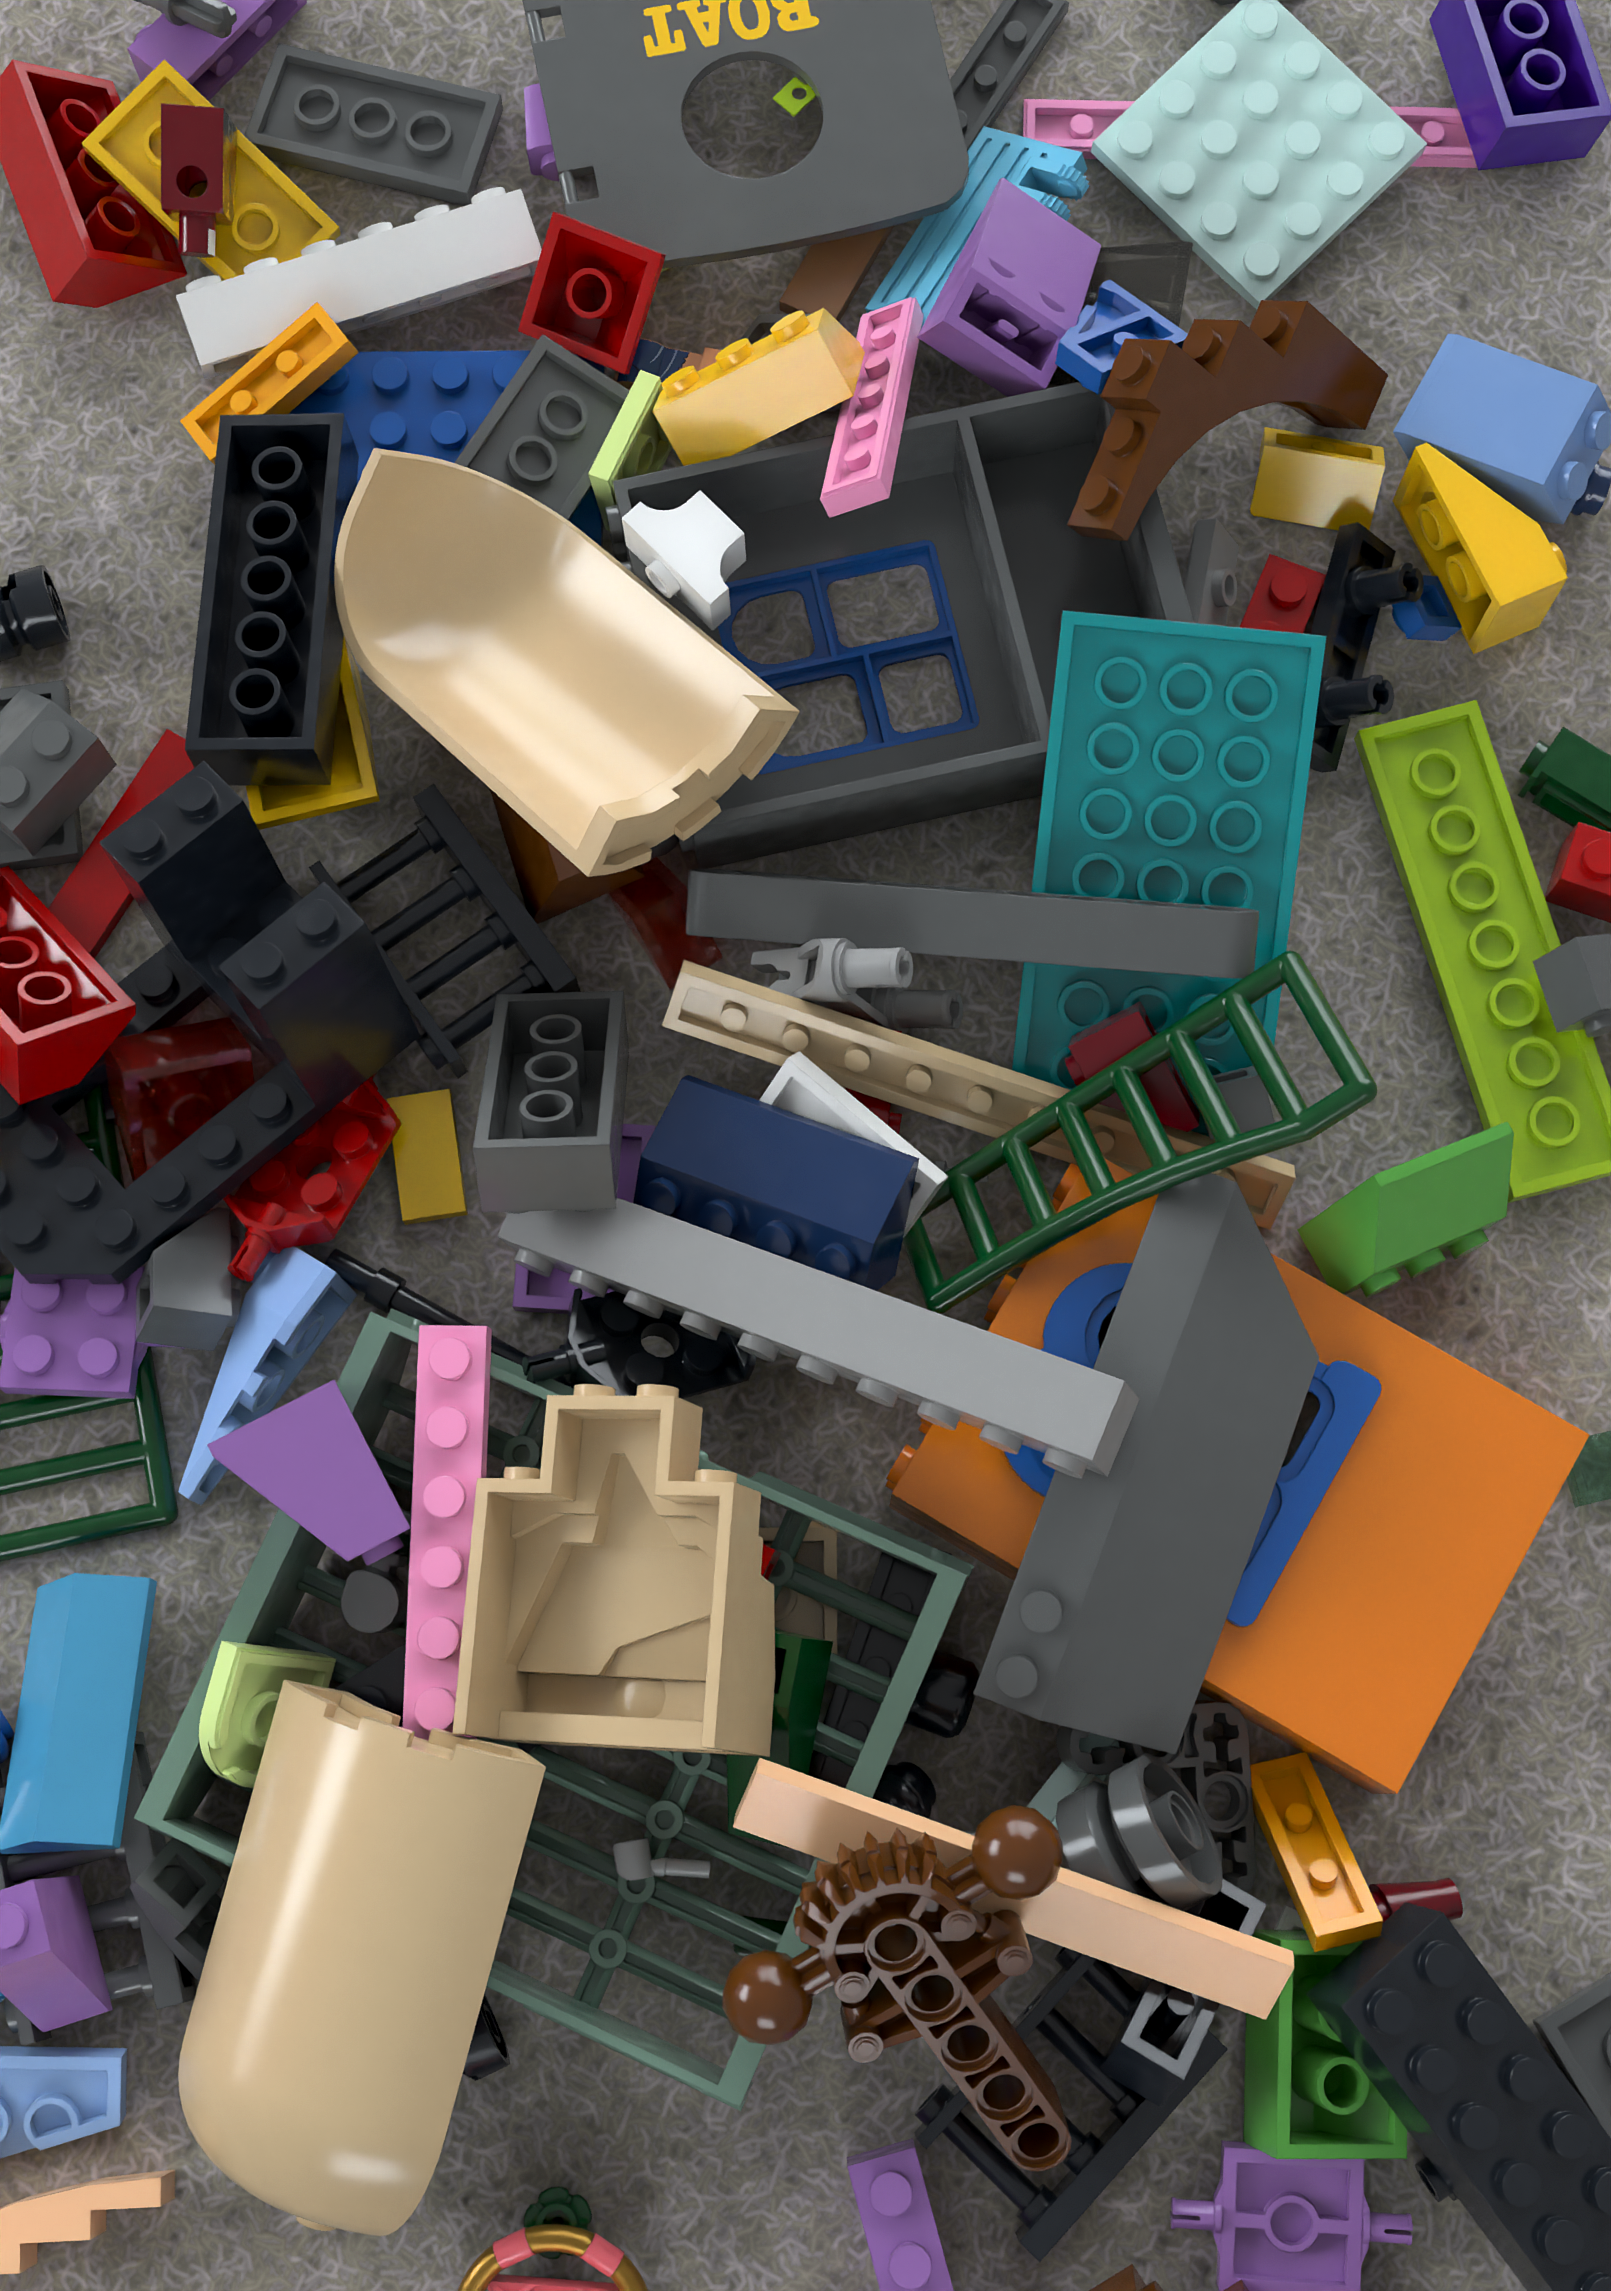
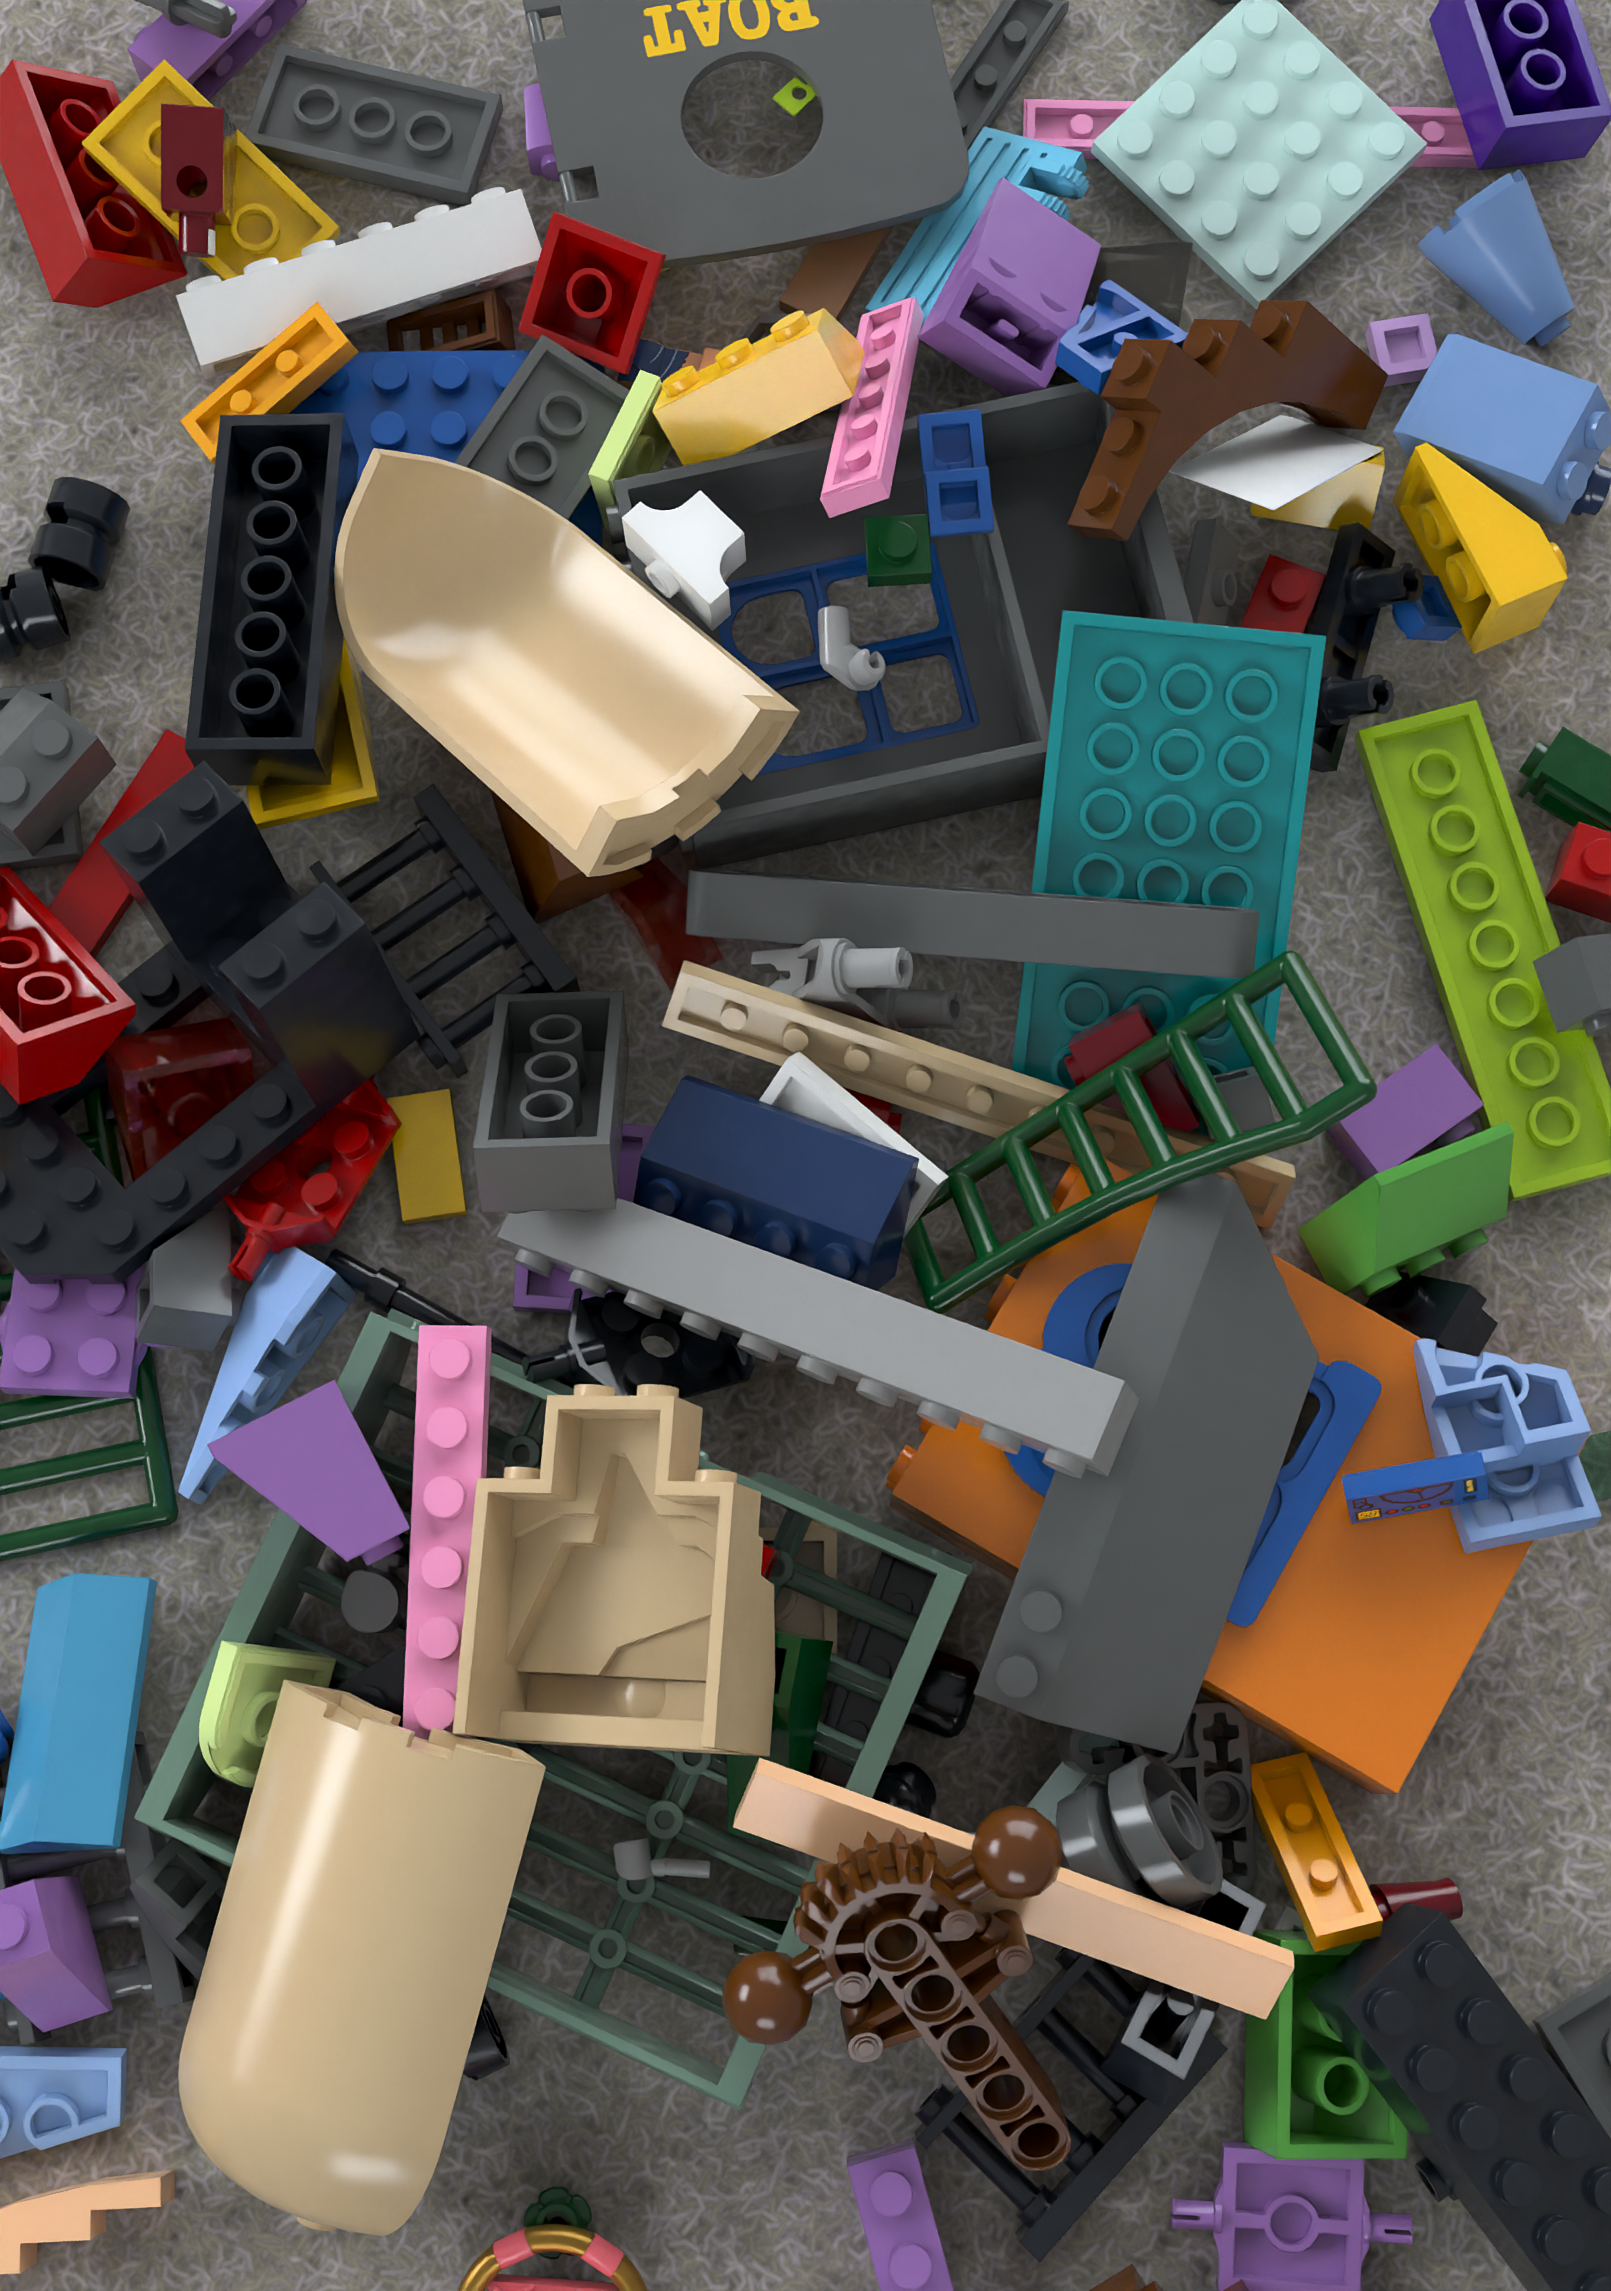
(78, 533): none -> black wheel
(470, 311): none -> reddish brown slope
(840, 657): none -> light grey arm
(897, 550): none -> dark green plate
(955, 473): none -> blue slope
(1276, 461): none -> white sticker
(1402, 347): none -> lavender plate
(1411, 1113): none -> medium lavender brick
(1416, 1487): none -> blue tile
(1437, 1311): none -> black brick
(1505, 260): none -> medium blue cone
(1529, 1440): none -> medium blue slope

